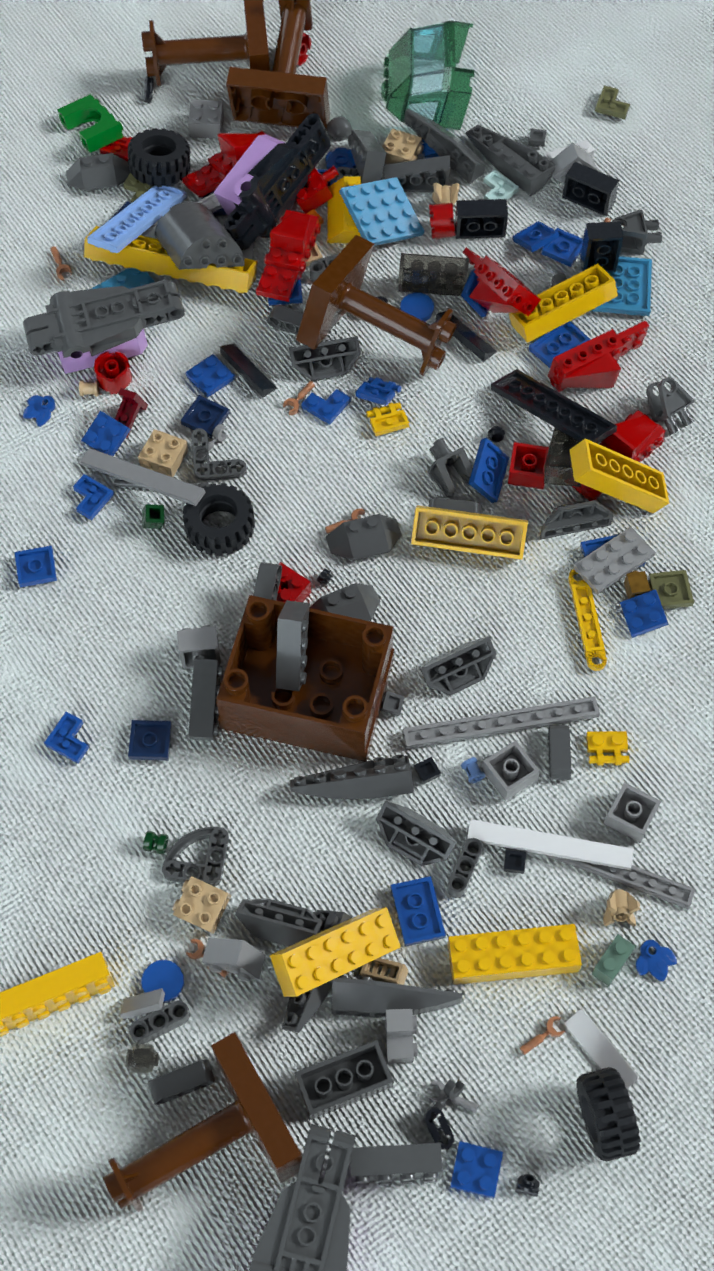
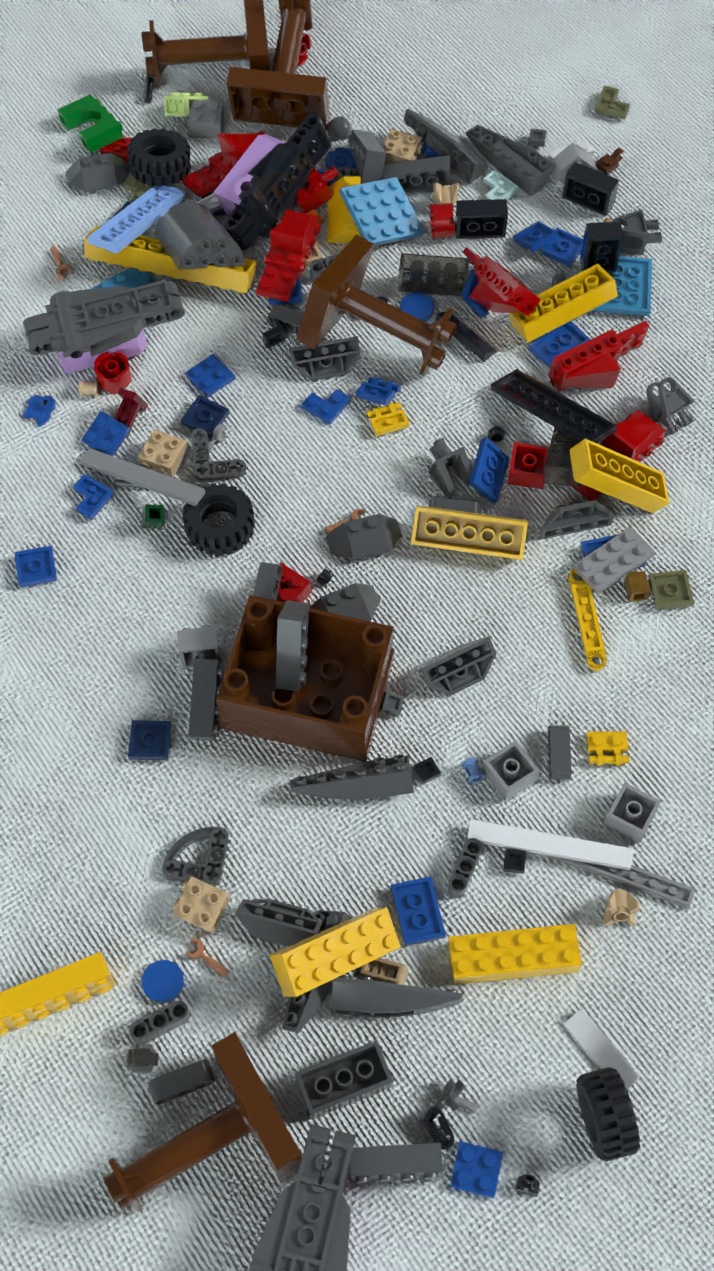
(63, 738): blue plate -> none
(142, 1004): light grey tile -> none
(155, 842): dark green wheel -> none
(178, 103): none -> yellowish green bracket
(234, 957): light grey brick -> none
(247, 369): black slope -> none
(274, 336): none -> black bracket
(294, 402): nougat piece -> none
(400, 1028): light grey brick -> none
(414, 835): dark grey wedge -> none
(425, 76): clear green windscreen -> none
(501, 722): light grey plate -> none
(540, 1037): nougat piece -> none
(609, 163): none -> reddish brown plate
(613, 960): sand green brick -> none
(644, 613): blue plate -> none
(656, 963): blue plate -> none

